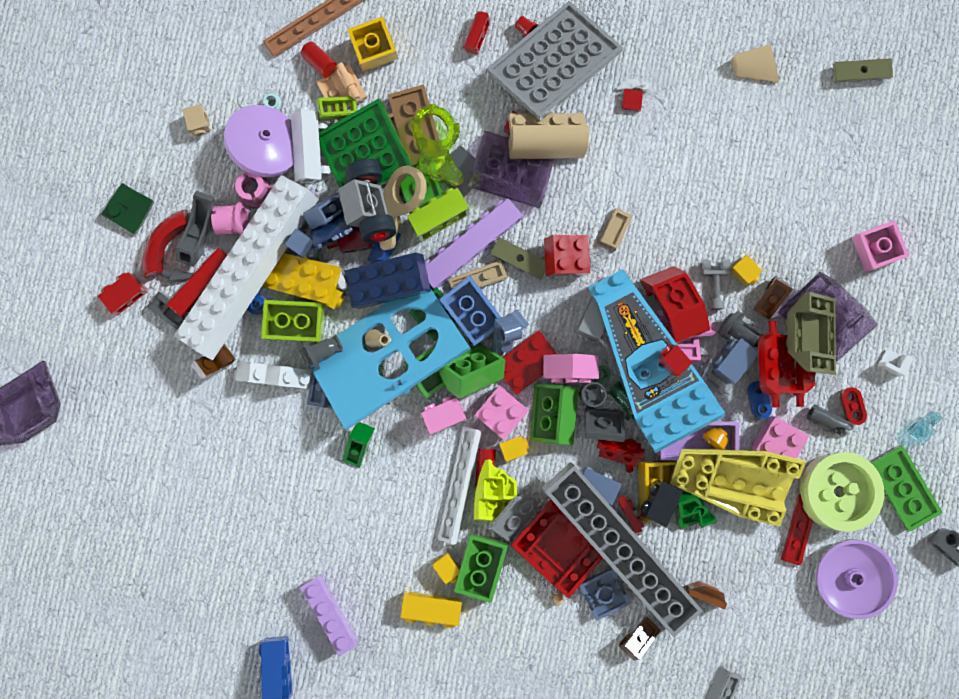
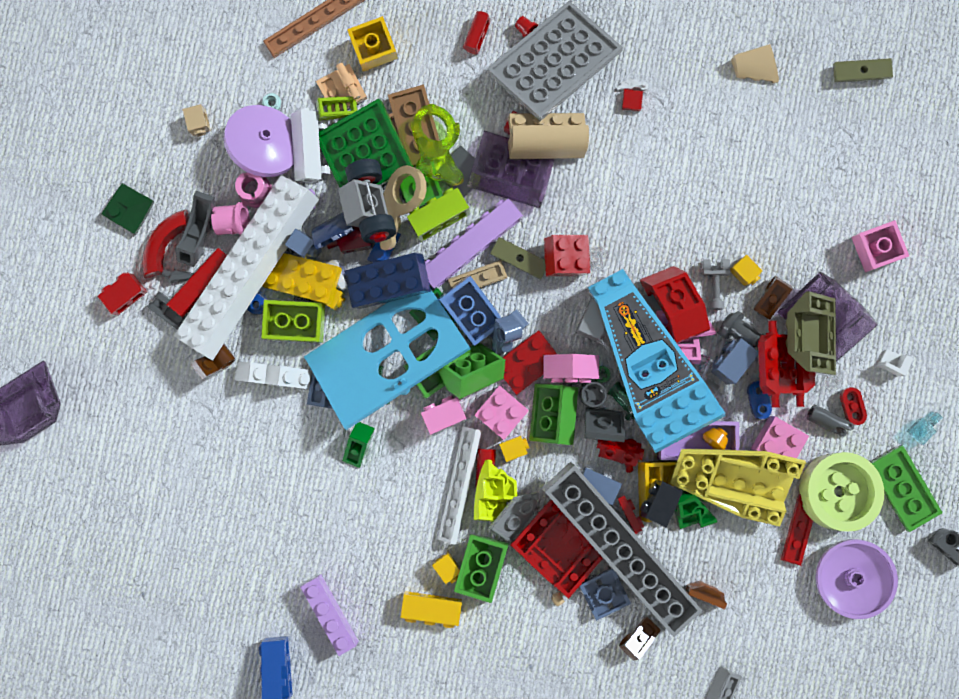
(318, 59): red brick -> none
(319, 351): dark grey piece -> none
(324, 211): sand blue brick -> none
(376, 339): tan cone -> none
(615, 229): tan tile -> none
(674, 360): red brick -> none

